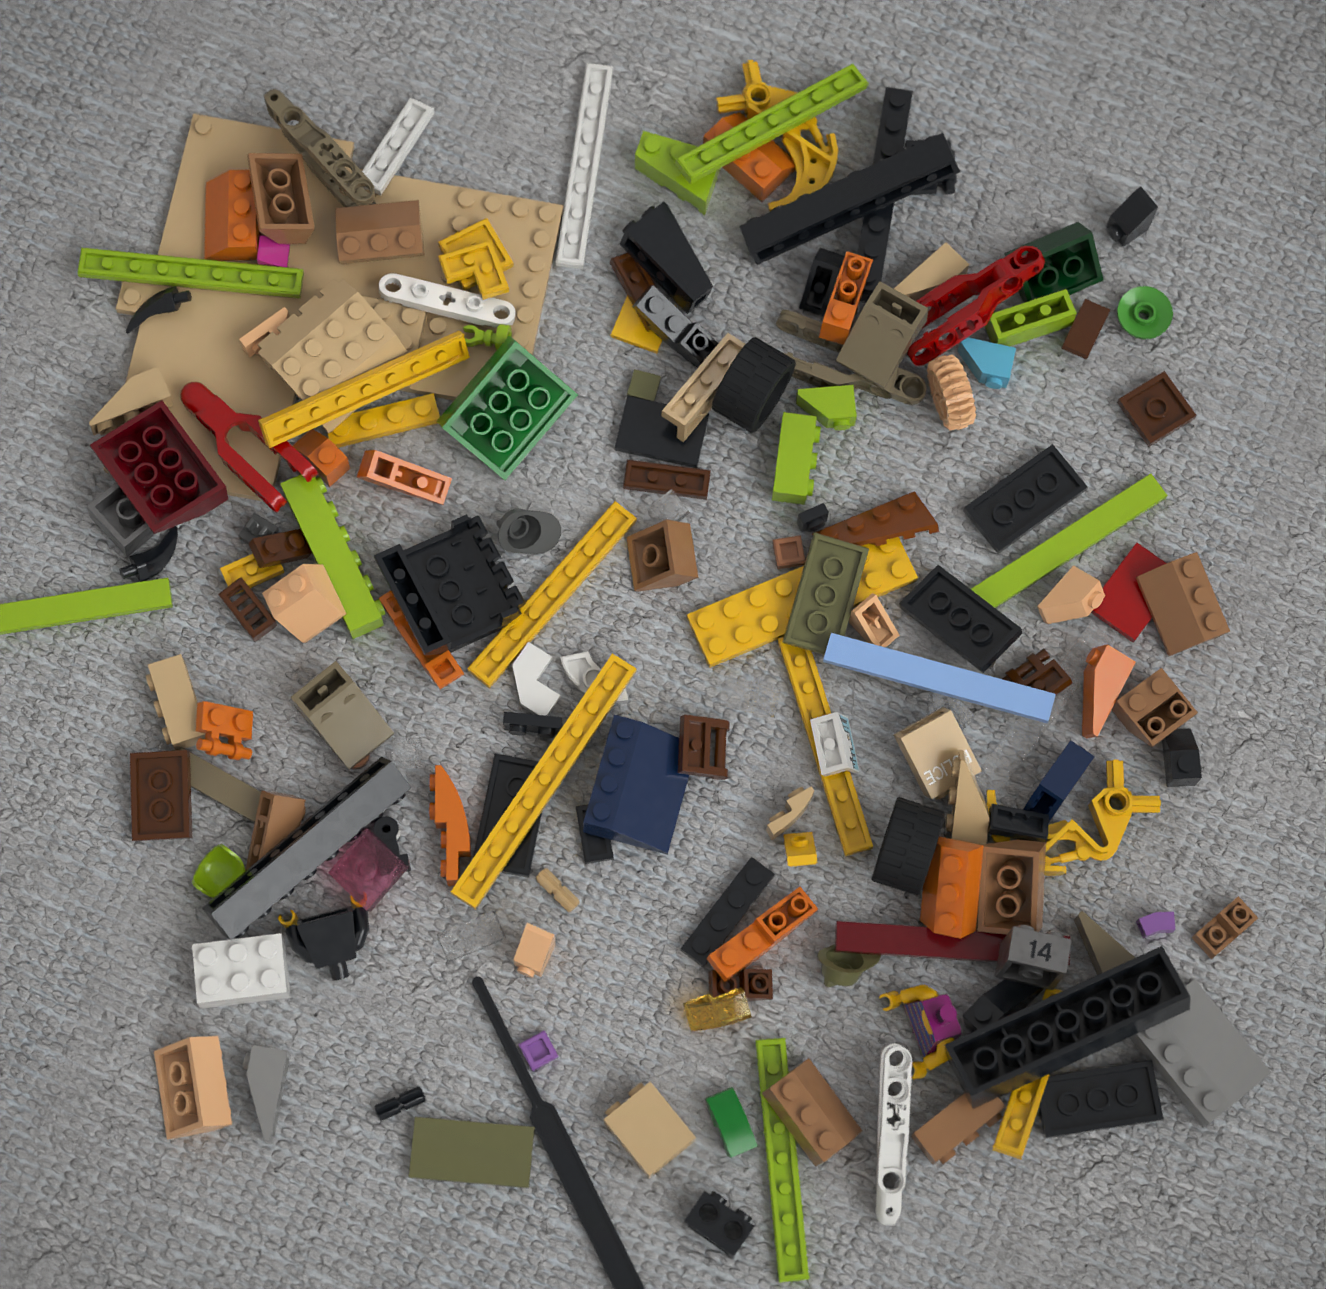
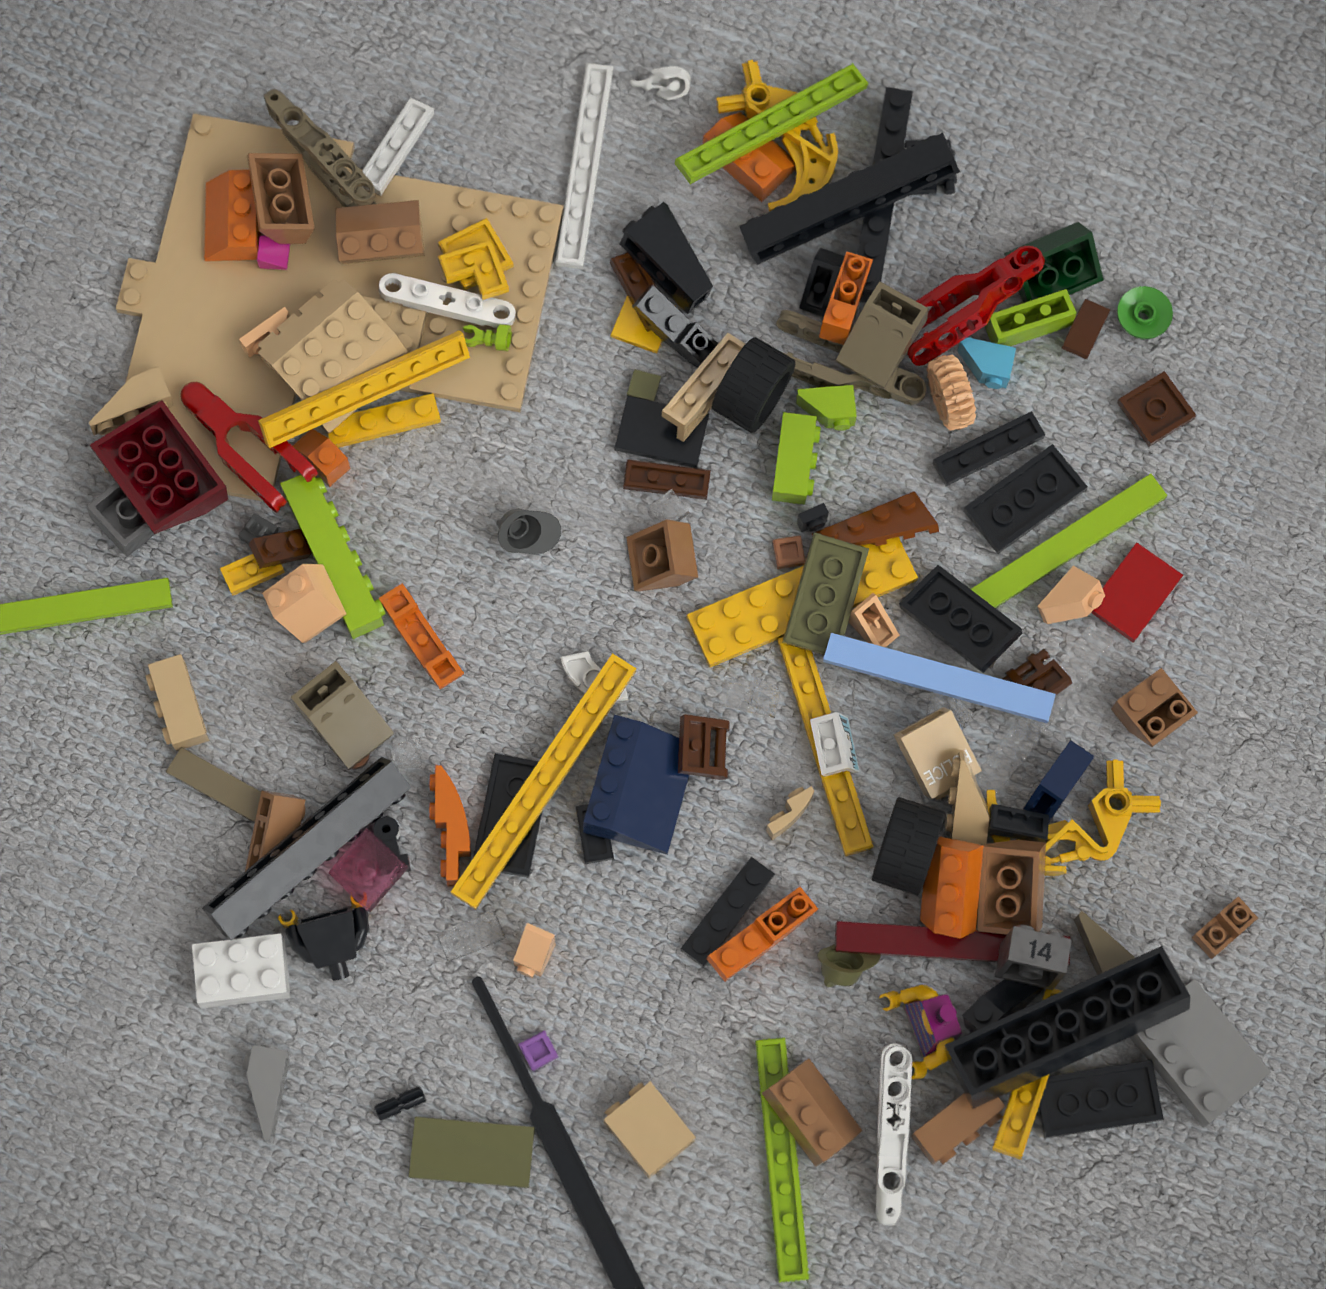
(151, 562): black bar -> none
(161, 795): reddish brown plate -> none
(162, 302): black bar -> none
(190, 273): lime tile -> none
(192, 1087): light nougat slope -> none
(217, 870): lime helmet -> none
(225, 722): orange plate -> none
(263, 629): reddish brown slope -> none
(403, 477): orange slope -> none
(452, 587): black slope -> none
(507, 408): green slope -> none
(521, 723): black plate -> none
(527, 671): white tile -> none
(552, 594): yellow tile -> none
(553, 886): tan piece -> none
(656, 160): lime wedge -> none
(671, 81): none -> white piece
(714, 1230): black brick -> none
(717, 1012): clear yellow slope -> none
(731, 1122): green slope -> none
(754, 982): reddish brown slope -> none
(800, 849): yellow plate -> none
(933, 272): tan slope -> none
(988, 448): none -> black plate
(1102, 684): orange slope -> none
(1132, 217): black slope -> none
(1156, 923): medium lavender piece -> none
(1181, 759): black slope -> none
(1182, 604): medium nougat slope -> none

